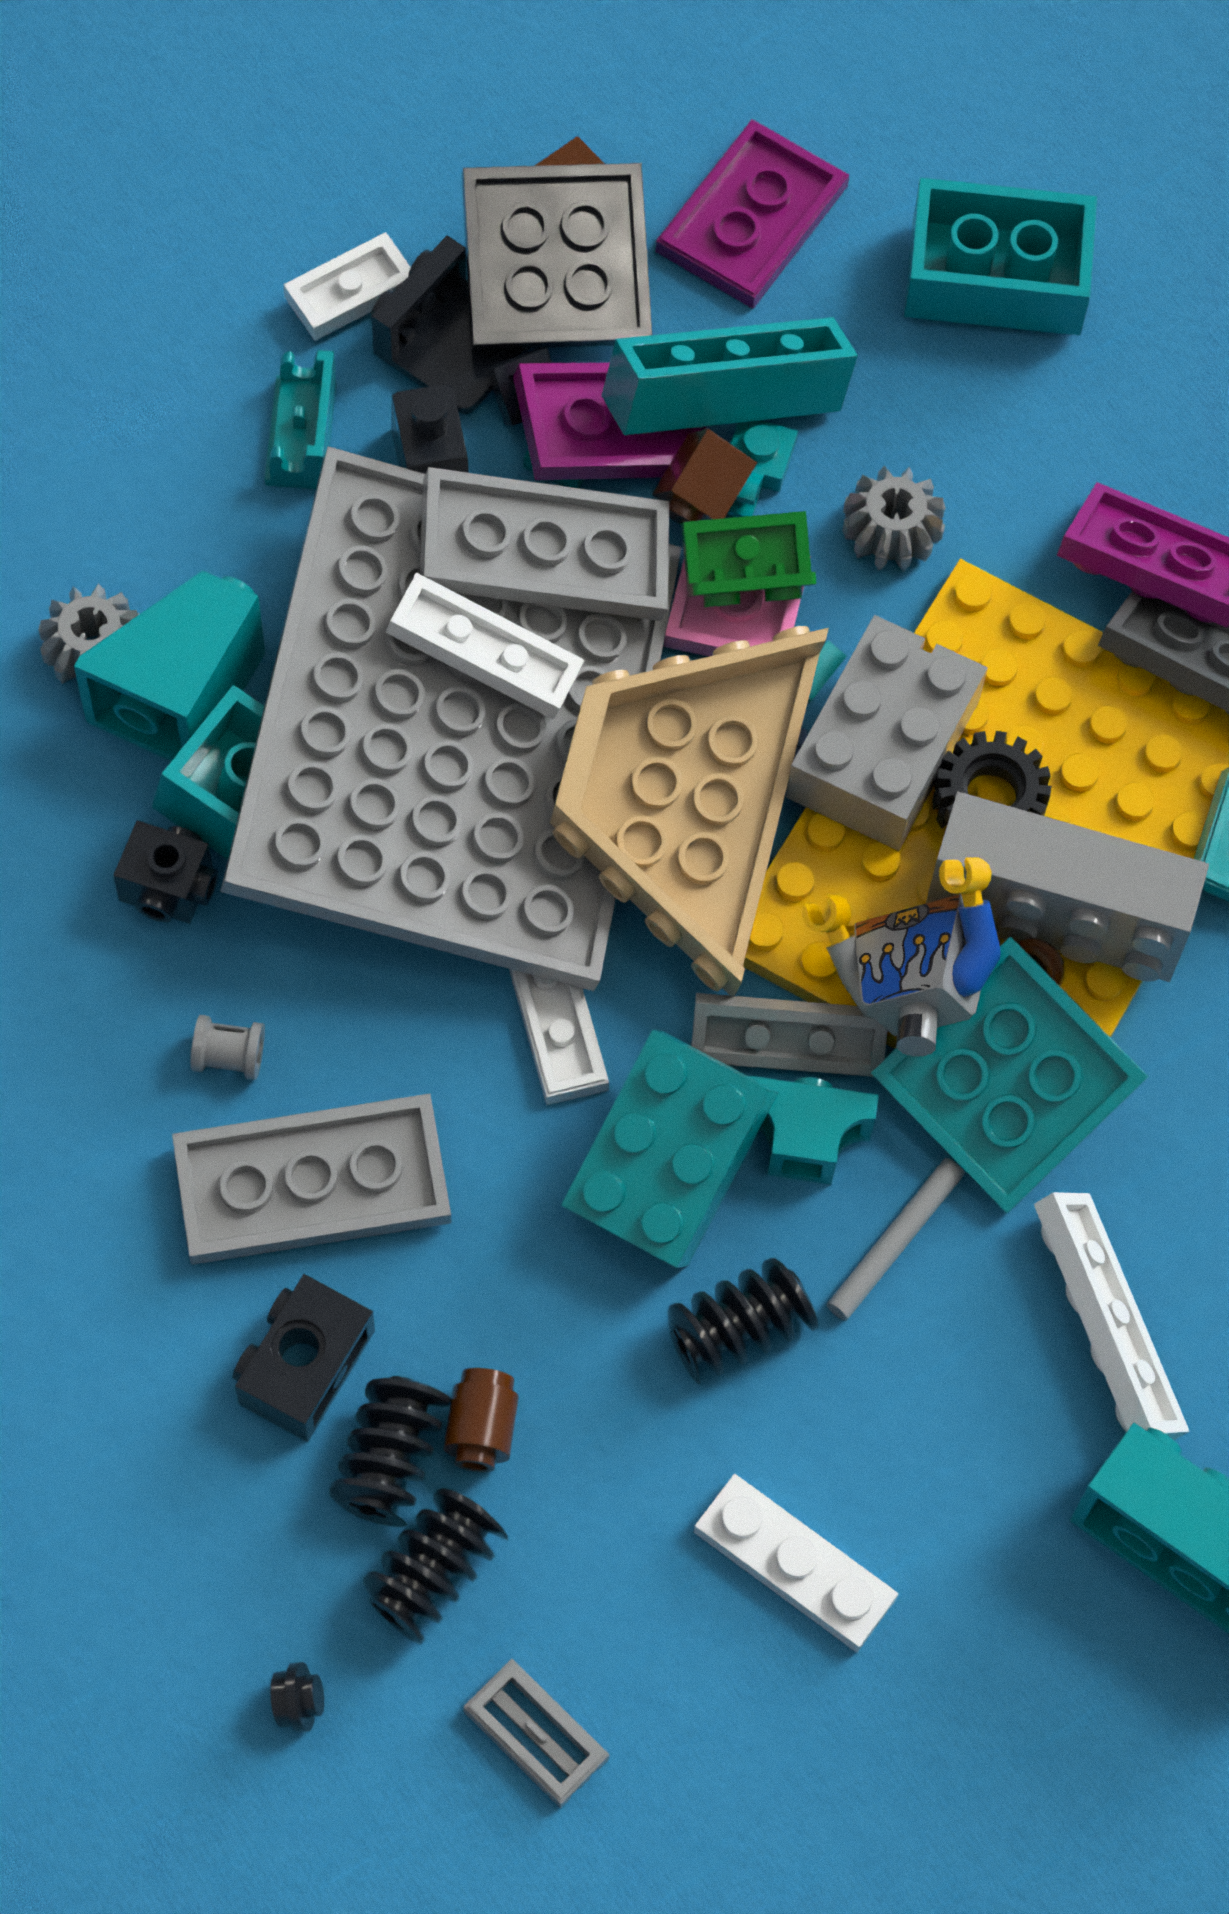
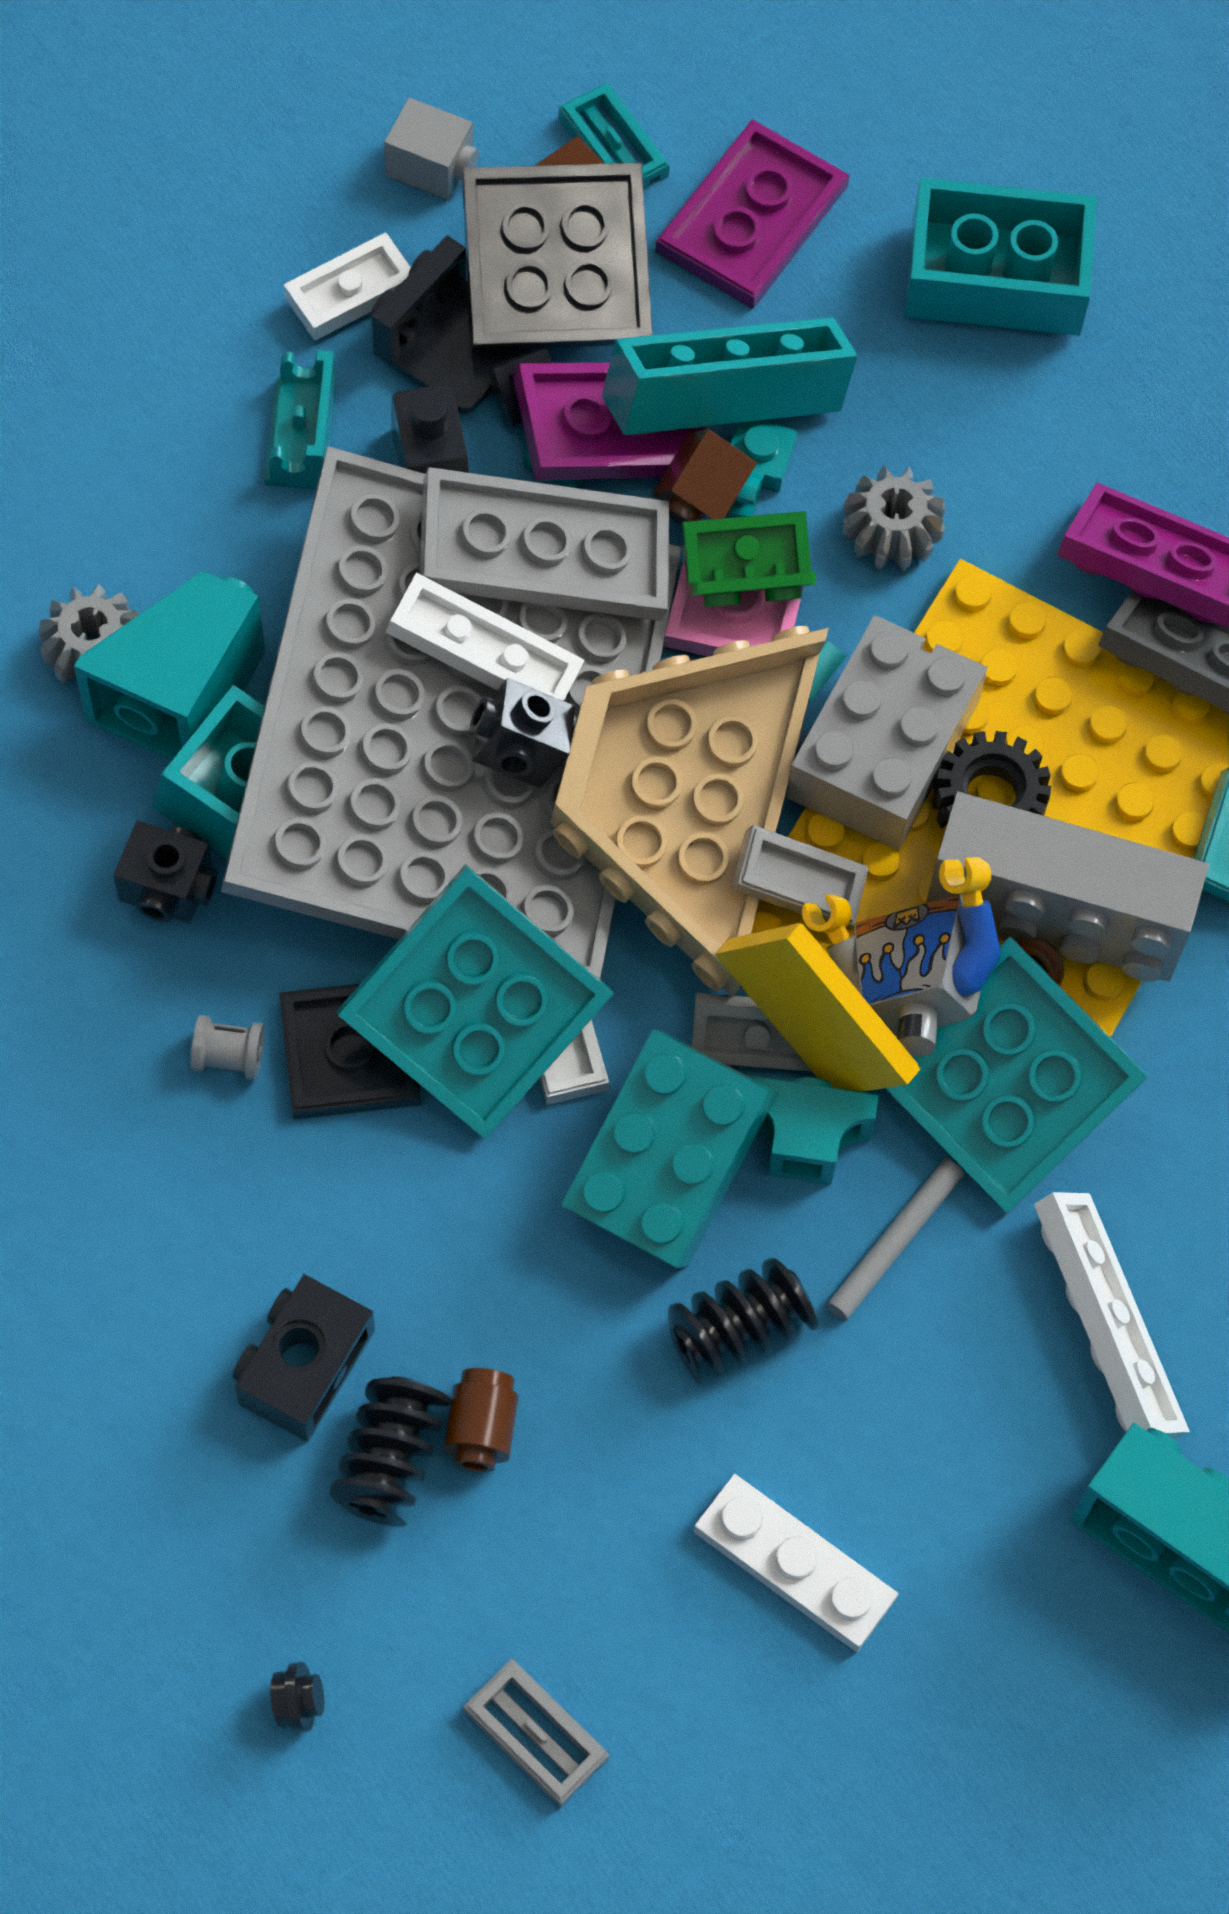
(311, 1178): light grey plate -> none
(334, 1065): none -> black tile
(429, 148): none -> light grey brick
(431, 1561): black piece -> none
(475, 1002): none -> teal plate
(522, 732): none -> black brick
(569, 116): none -> teal tile
(796, 873): none -> light grey tile
(817, 1009): none -> yellow tile

